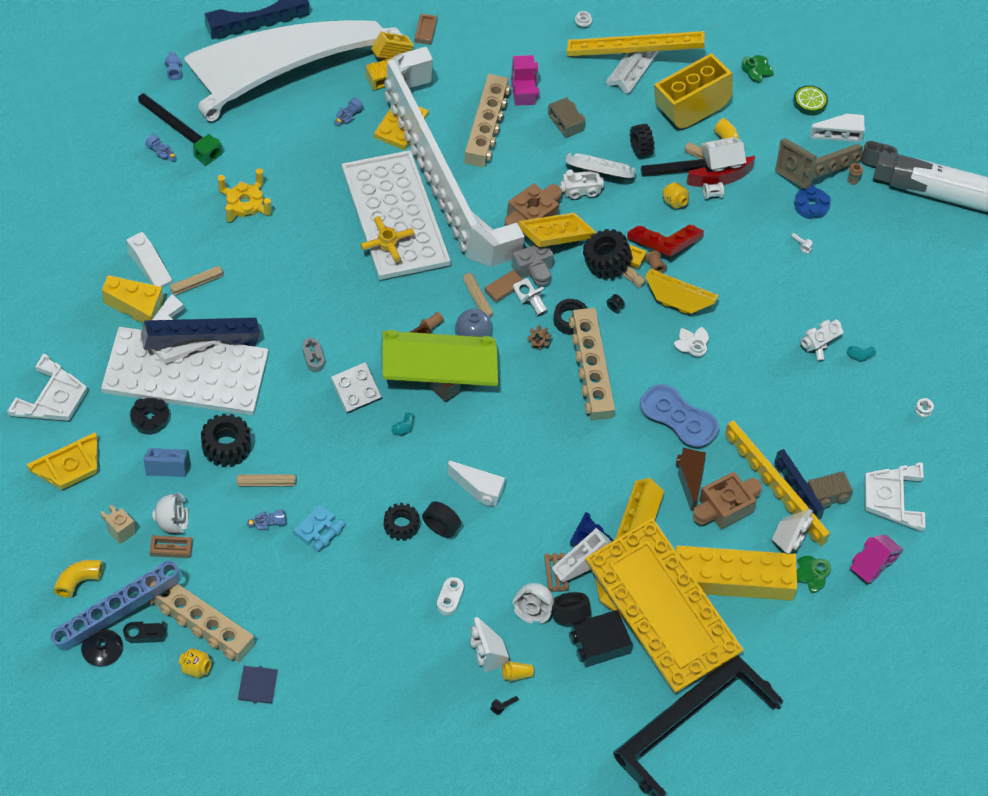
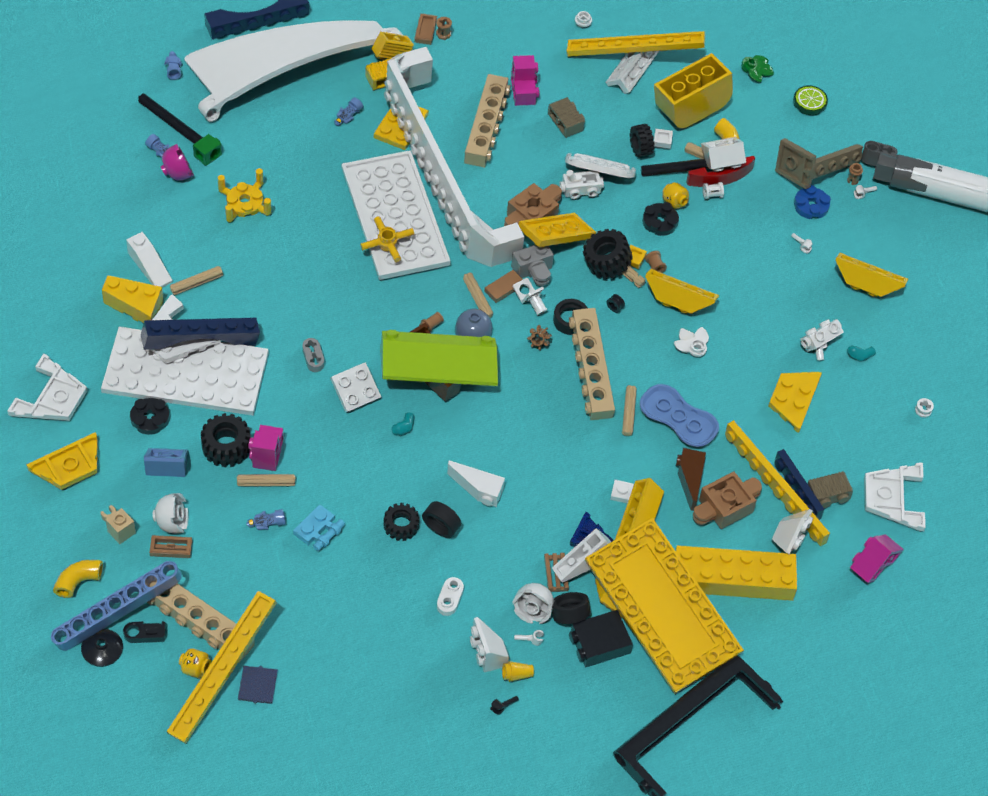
(176, 164): none -> dark pink cylinder
(221, 667): none -> yellow plate
(266, 447): none -> dark pink brick
(443, 28): none -> medium nougat bush
(535, 641): none -> white hand
(621, 491): none -> white plate
(629, 410): none -> tan axle
(663, 138): none -> white plate
(664, 211): none -> black plate
(666, 245): red plate -> none
(794, 395): none -> yellow wing
(809, 573): green plate -> none
(840, 128): white slope -> none
(860, 192): none -> white hand
(869, 277): none -> yellow wedge

